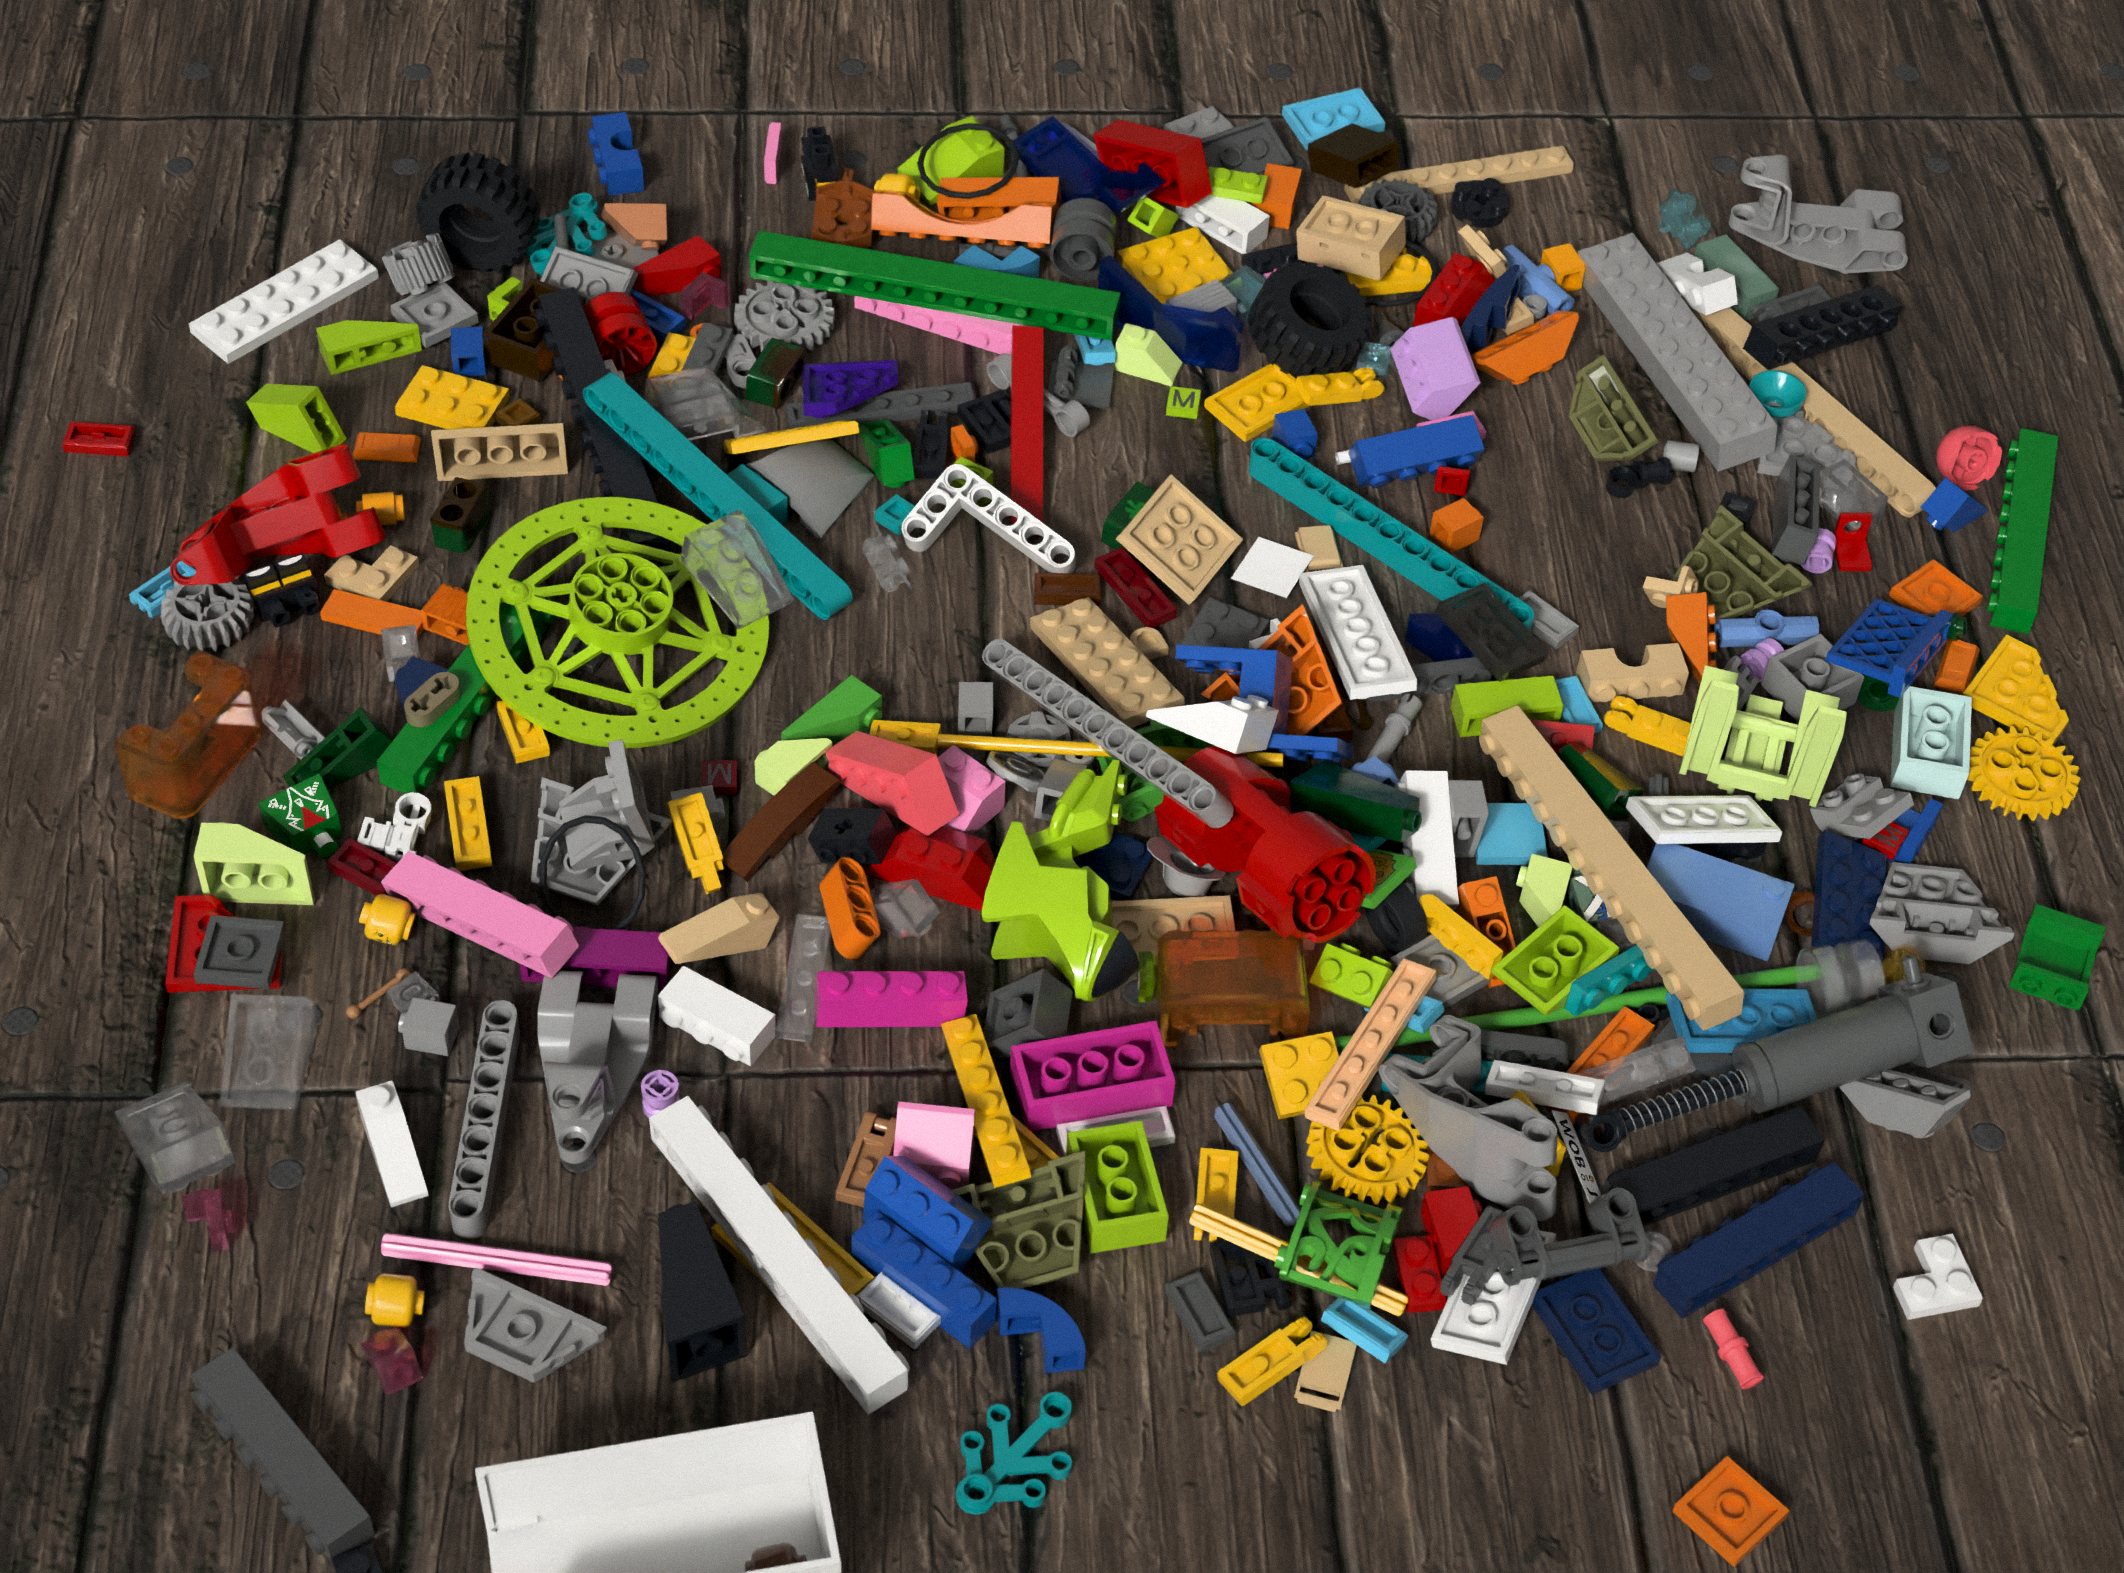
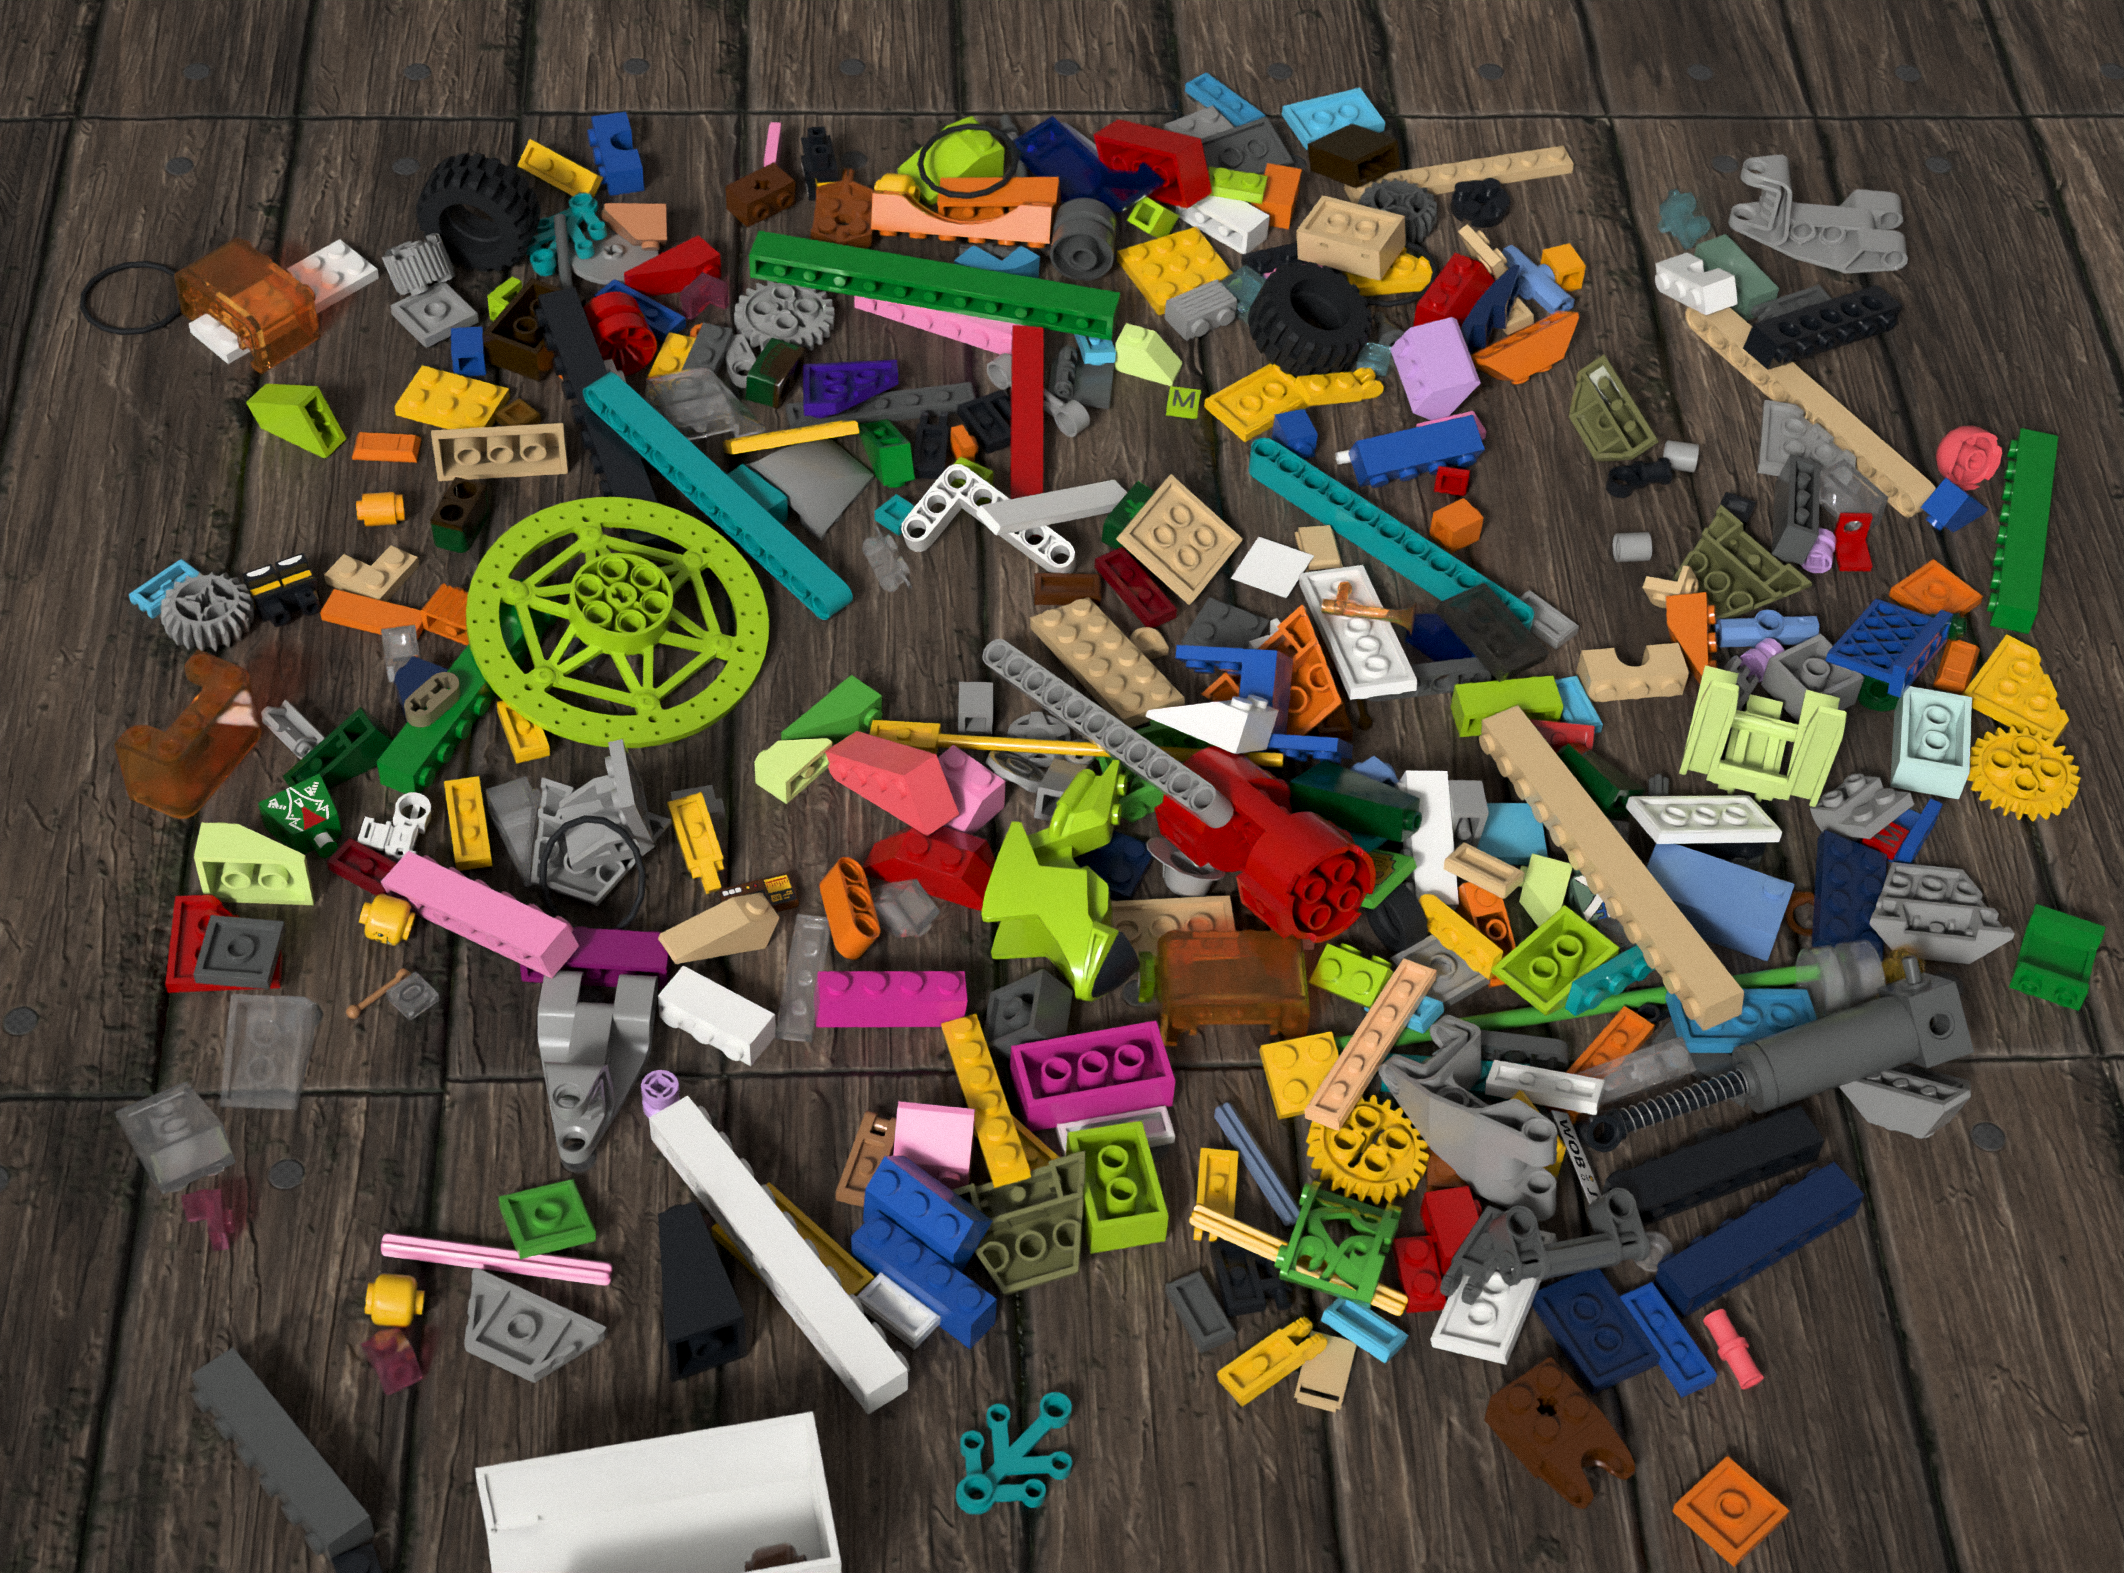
(97, 442): red tile -> none
(129, 331): none -> black piece
(251, 299): none -> clear orange windscreen
(281, 515): red piece -> none
(363, 343): lime slope -> none
(391, 1143): white slope -> none
(429, 1026): light grey brick -> none
(480, 1131): light grey beam -> none
(516, 818): none -> clear slope
(547, 1219): none -> bright green tile
(558, 170): none -> yellow plate
(587, 274): light grey tile -> none
(721, 775): dark red tile -> none
(736, 569): clear slope -> none
(760, 195): none -> reddish brown brick
(776, 889): none -> tile
(778, 820): reddish brown slope -> none
(852, 833): black brick -> none
(1051, 507): none -> white tile
(1059, 1336): blue brick -> none
(1193, 335): clear blue windscreen -> none
(1213, 93): none -> dark azure tile
(1342, 607): none -> clear orange piece
(1396, 727): light grey pin -> none
(1483, 870): none -> tan tile
(1536, 304): light grey hinge -> none
(1557, 1431): none -> reddish brown brick
(1632, 547): none -> light grey beam
(1648, 725): yellow hinge -> none
(1677, 353): light grey brick -> none
(1679, 1354): none -> blue plate
(1779, 388): teal piece -> none
(1946, 1280): white plate -> none

